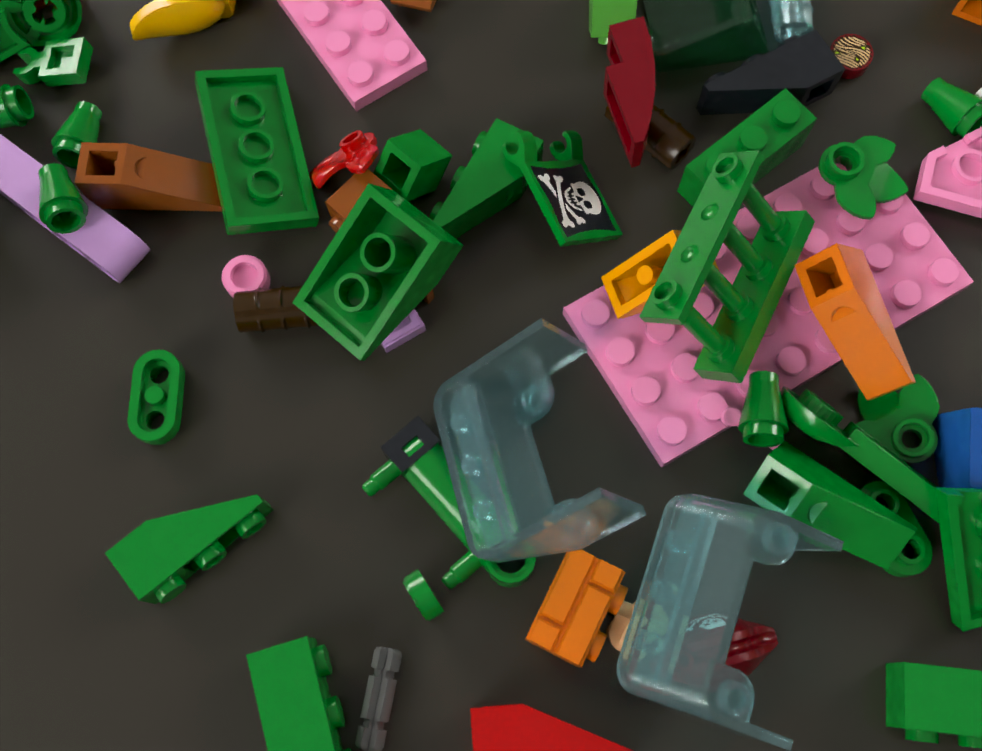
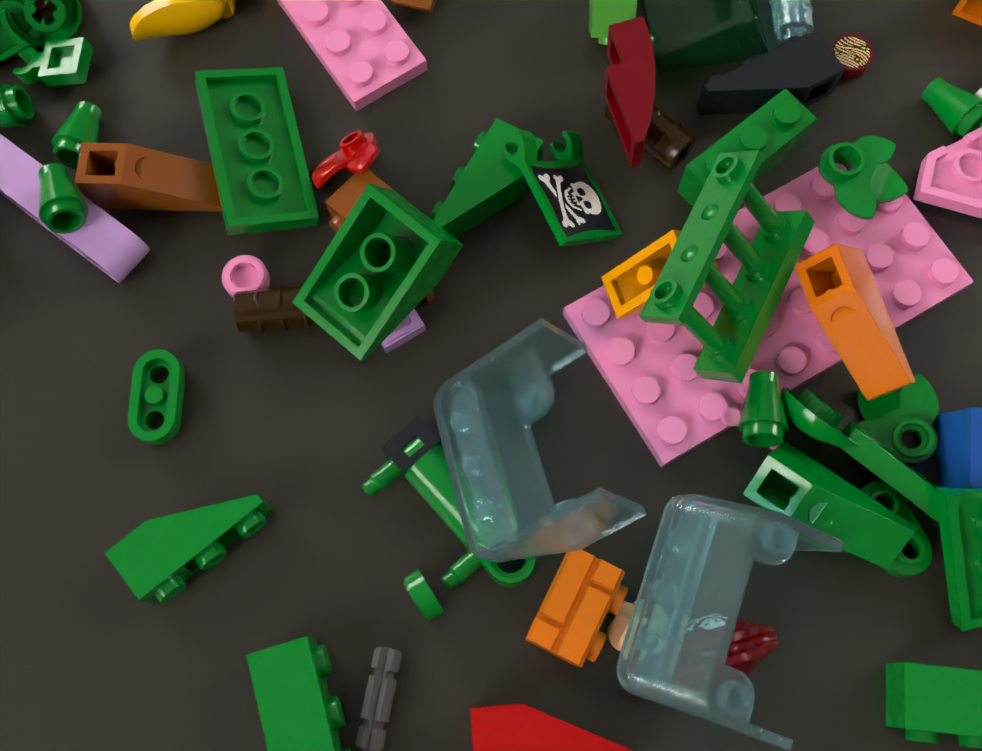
(412, 164): green brick -> none

